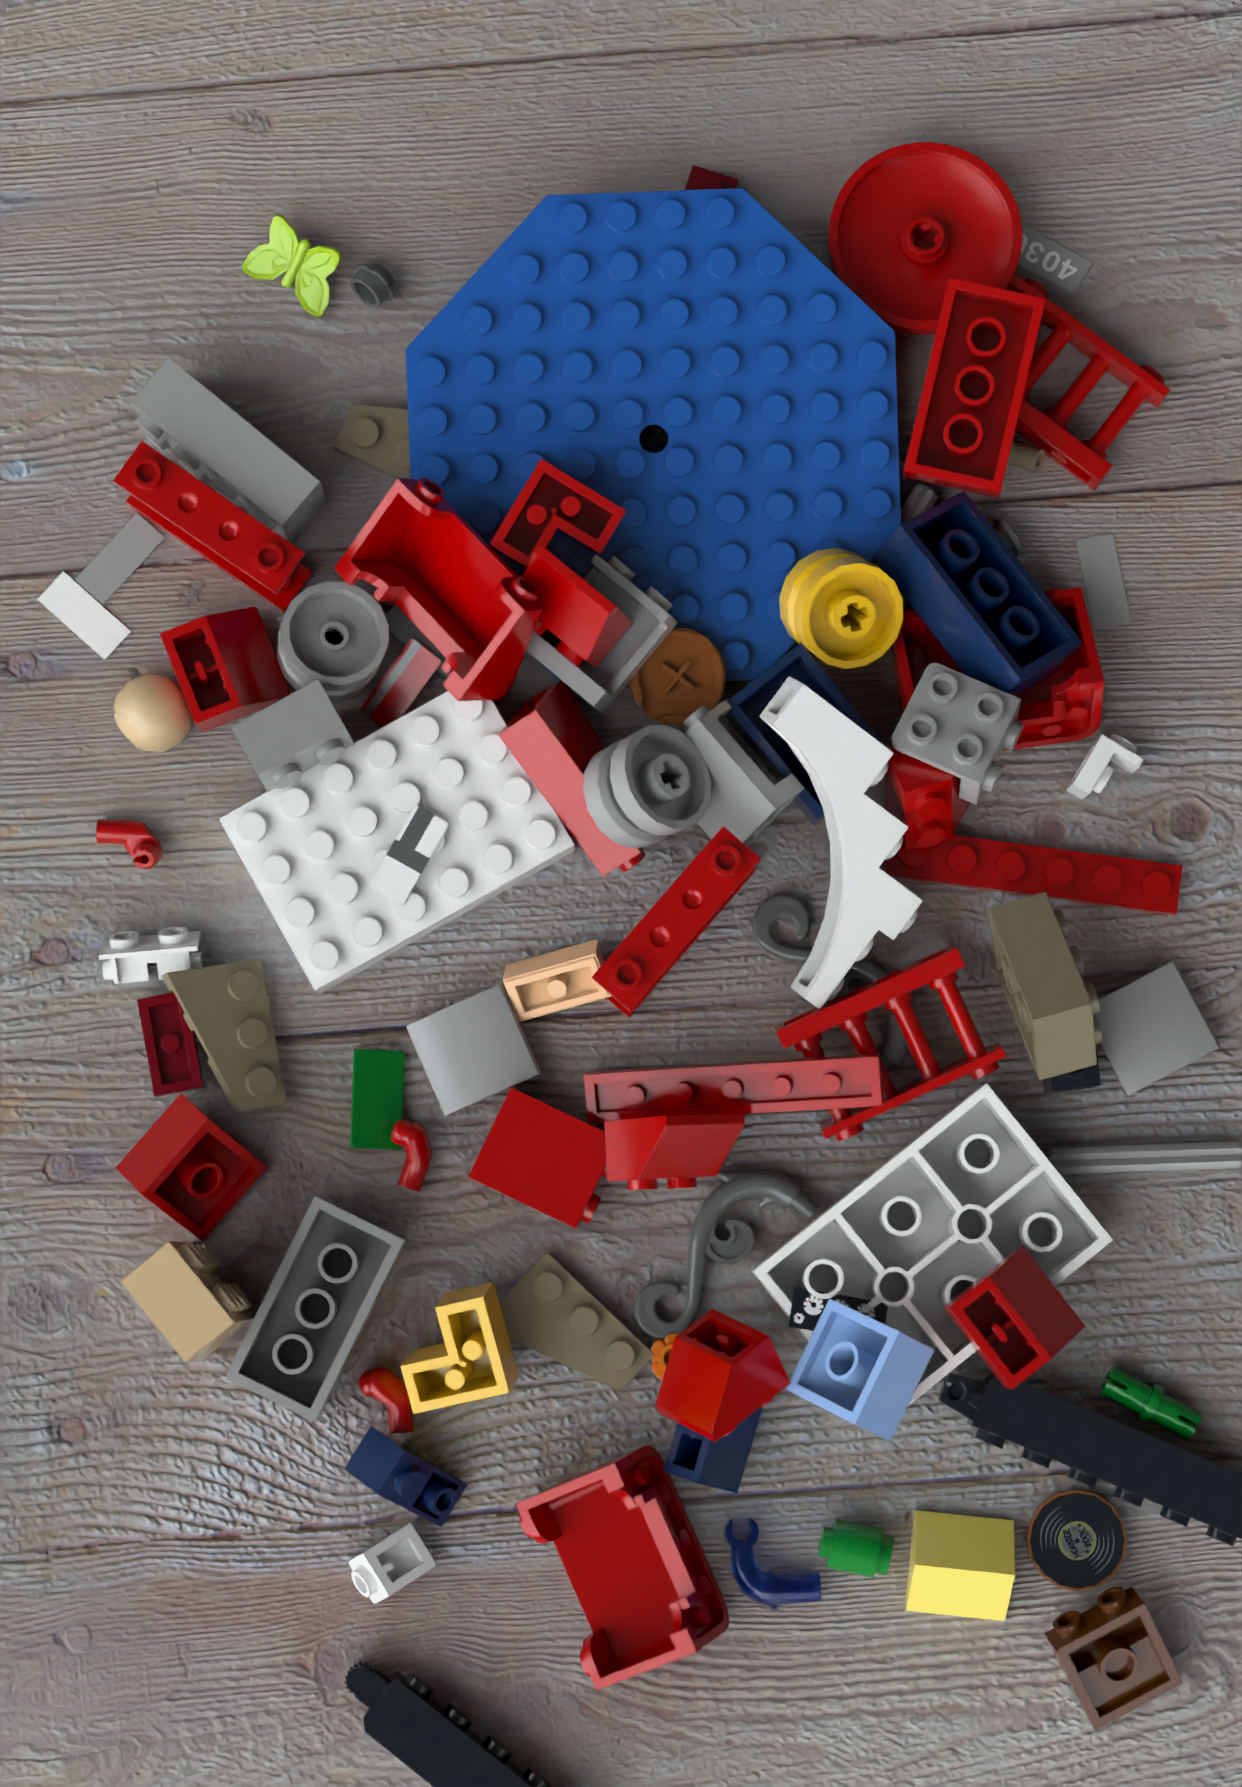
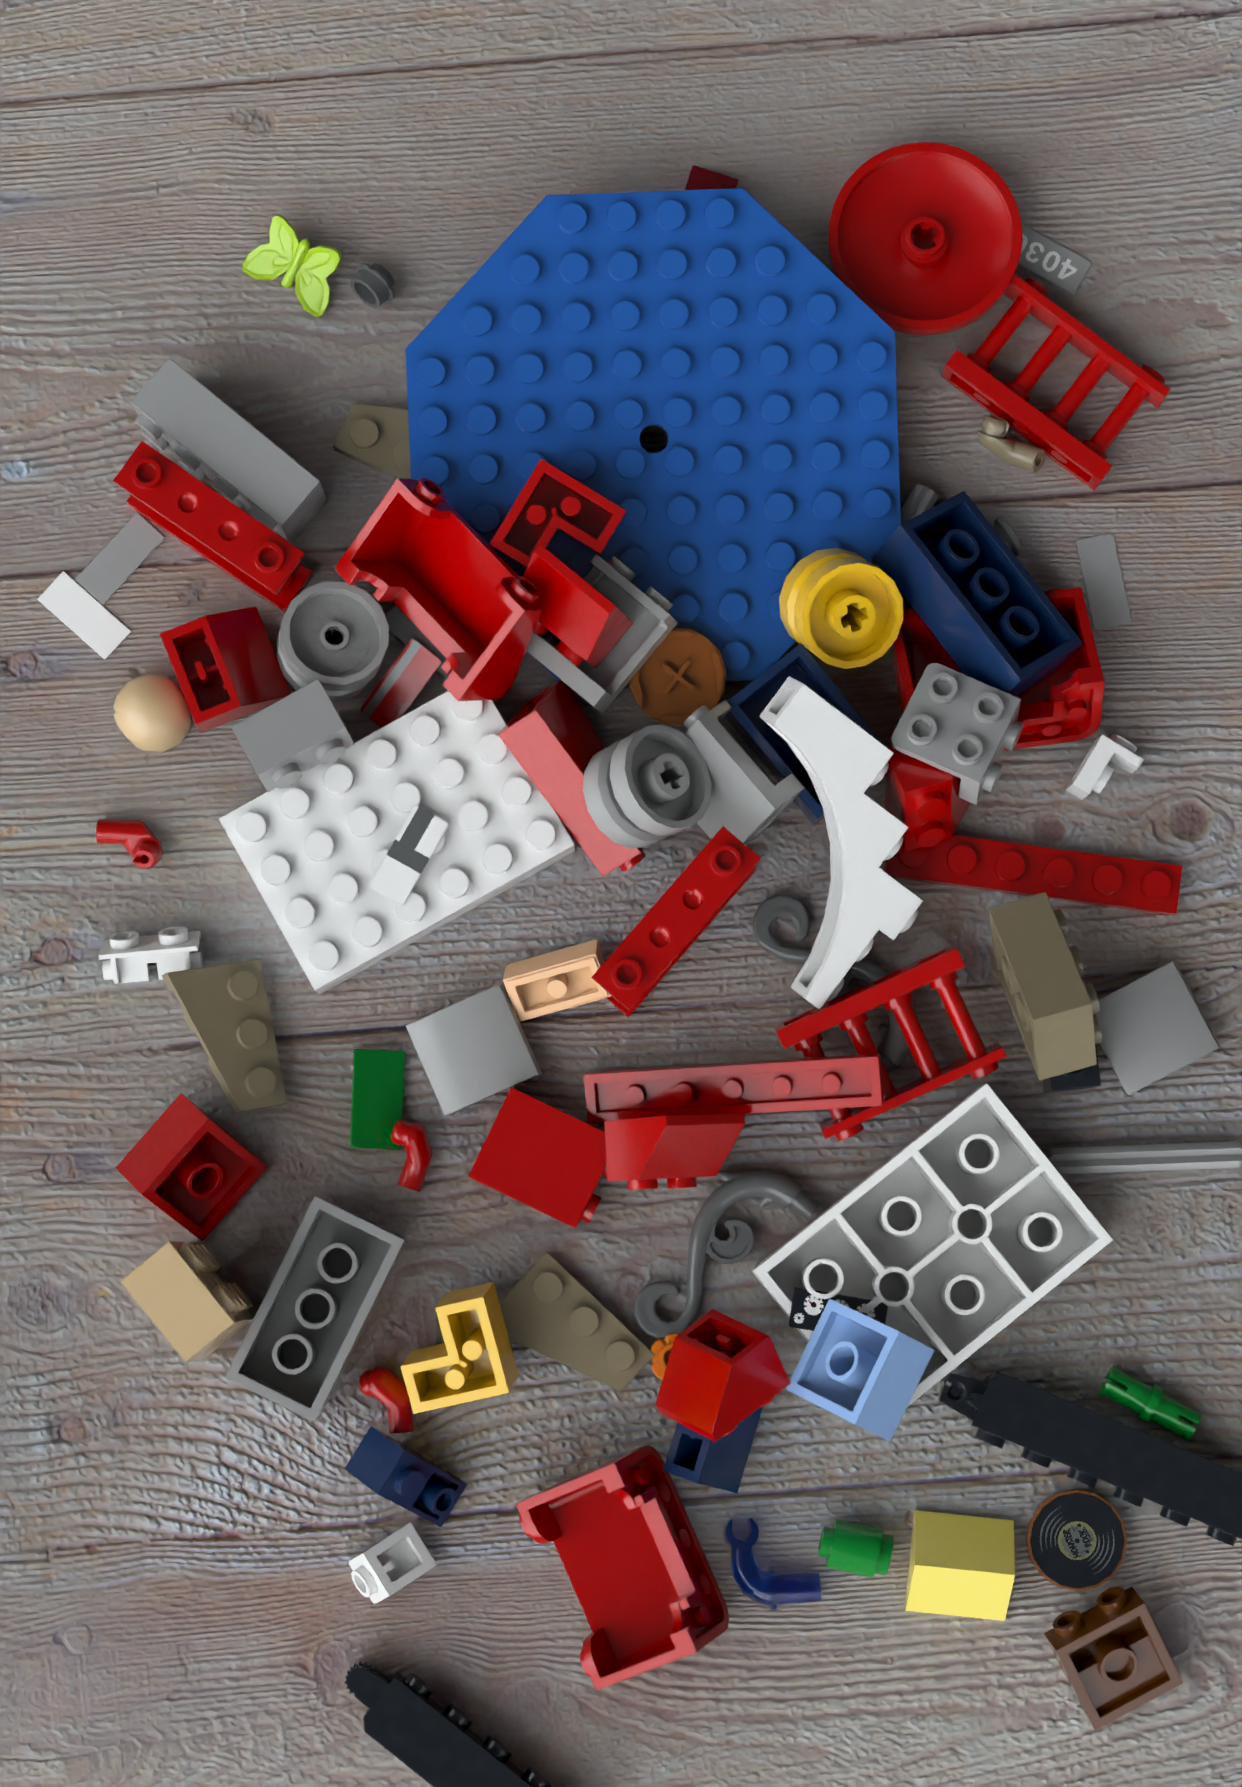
(169, 1046): dark red plate -> none
(974, 387): red brick -> none
(1014, 1318): red slope -> none

